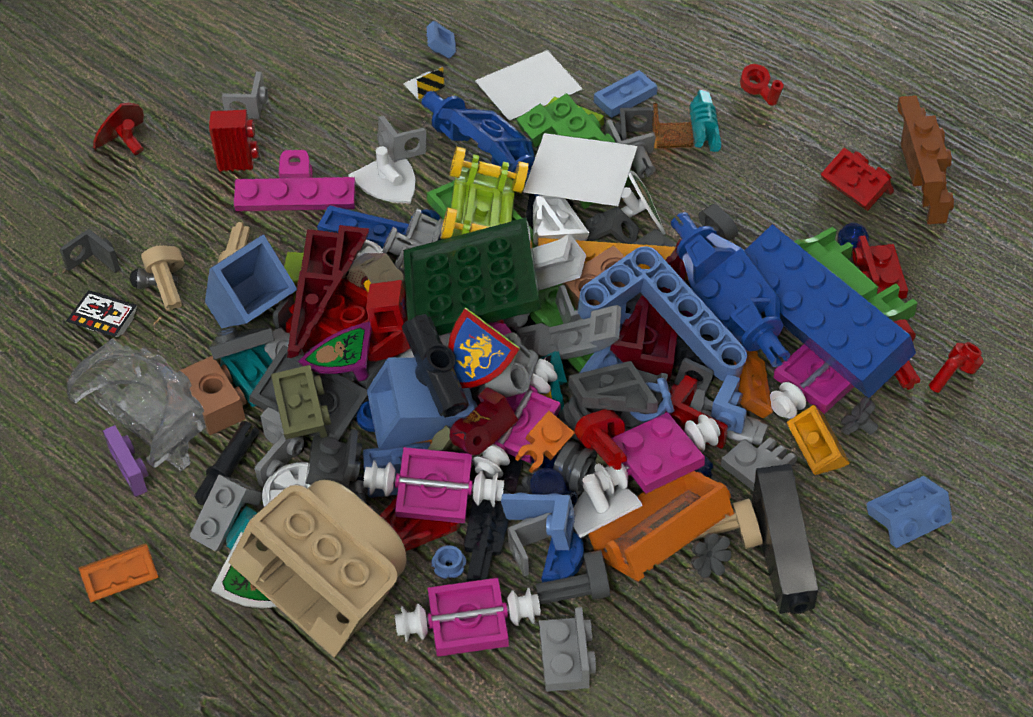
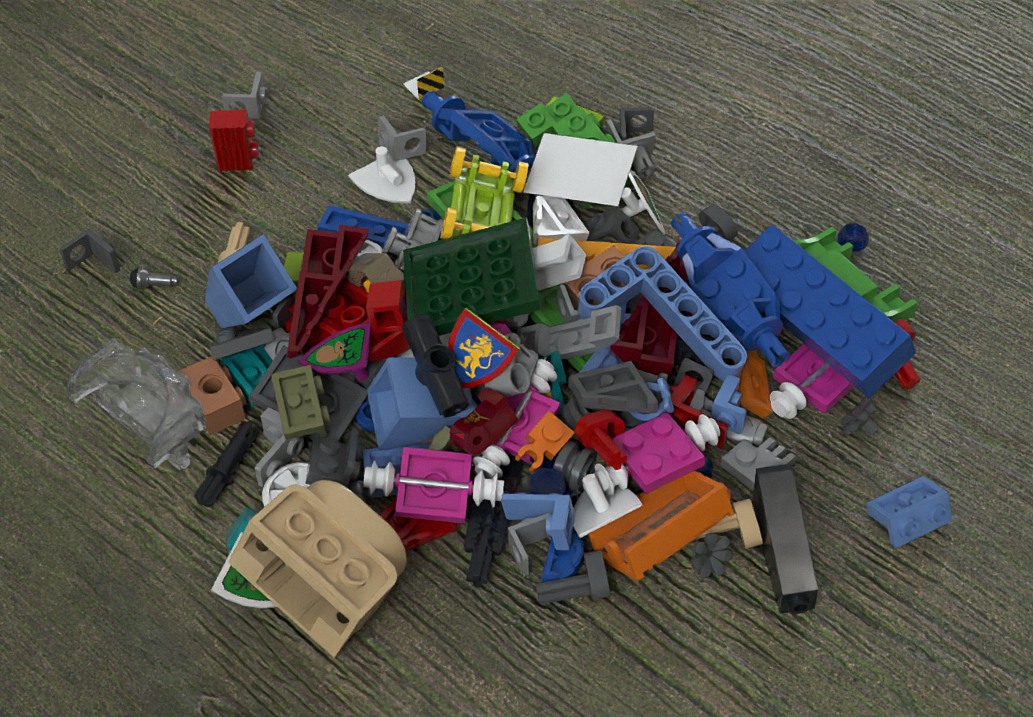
(103, 314): piece -> none
(118, 572): orange plate -> none
(122, 124): red shield -> none
(122, 450): medium lavender plate -> none
(163, 262): tan piece -> none
(221, 511): light grey bracket -> none
(294, 189): dark pink plate -> none
(440, 39): medium blue plate -> none
(445, 555): medium blue plate -> none
(468, 616): dark pink plate -> none
(528, 84): white sticker -> none
(565, 652): light grey bracket -> none
(625, 93): medium blue plate -> none
(671, 134): clear orange bracket -> none
(705, 121): teal hinge -> none
(762, 77): red plate -> none
(817, 441): light orange slope -> none
(857, 179): red bracket -> none
(880, 265): red bracket -> none
(926, 158): dark orange bracket -> none
(963, 357): red plate -> none

